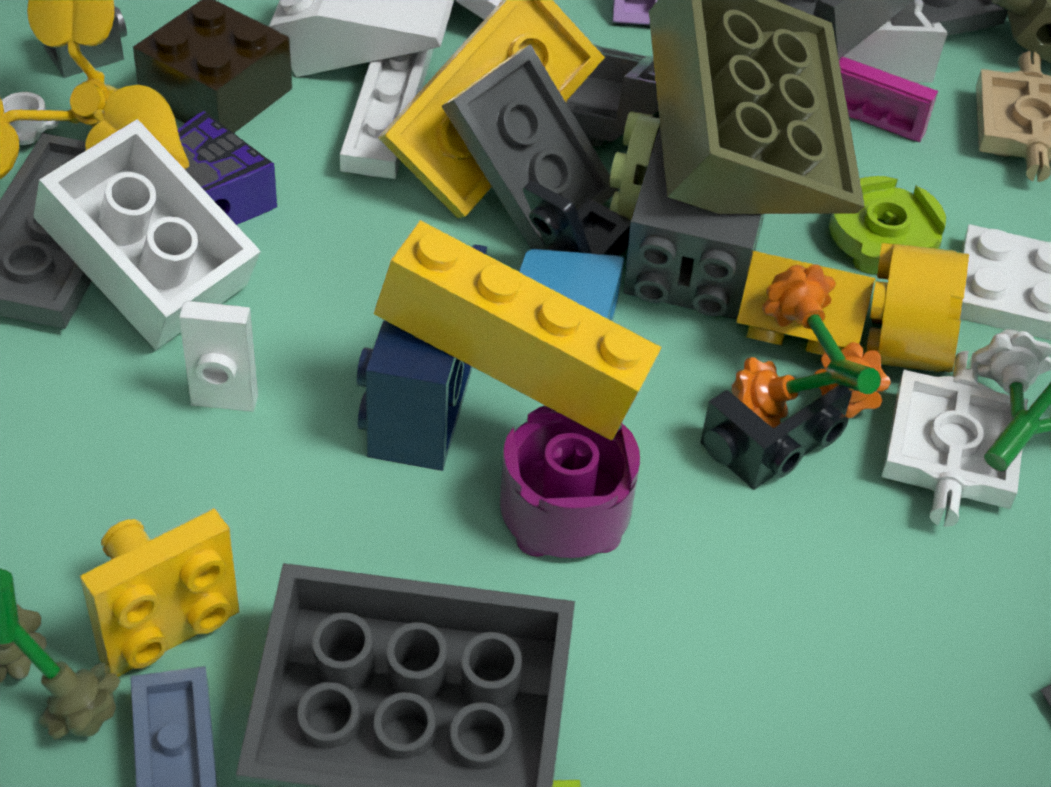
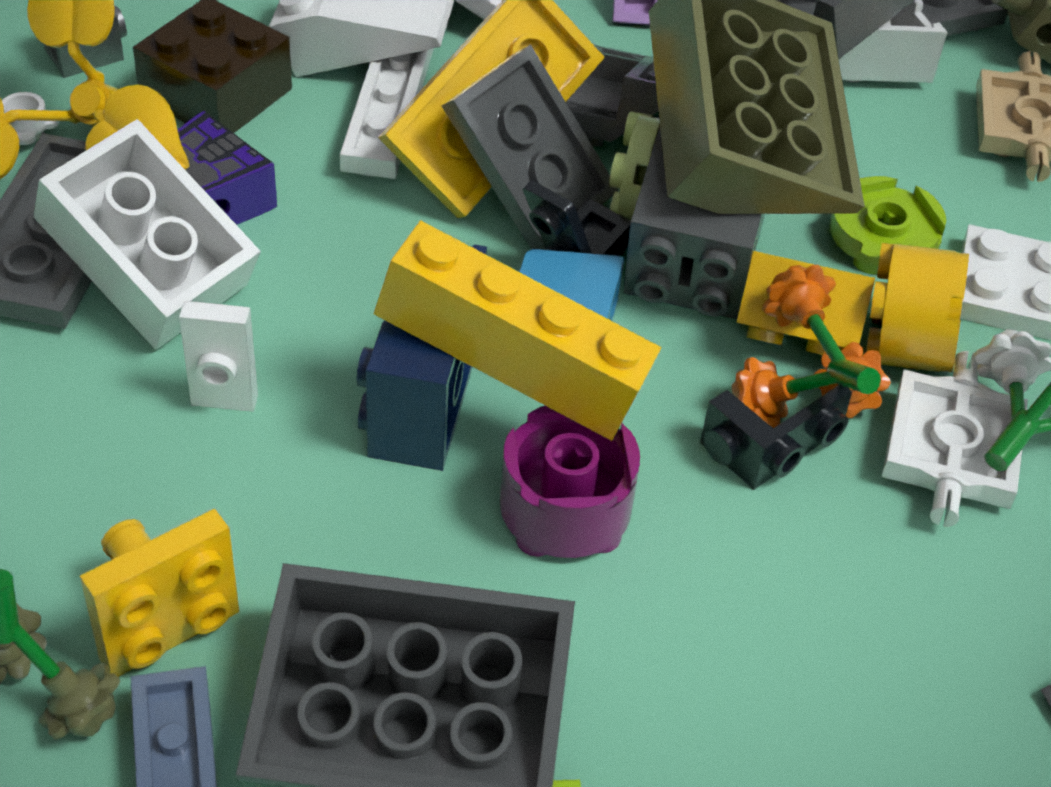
(886, 99): dark pink plate -> none

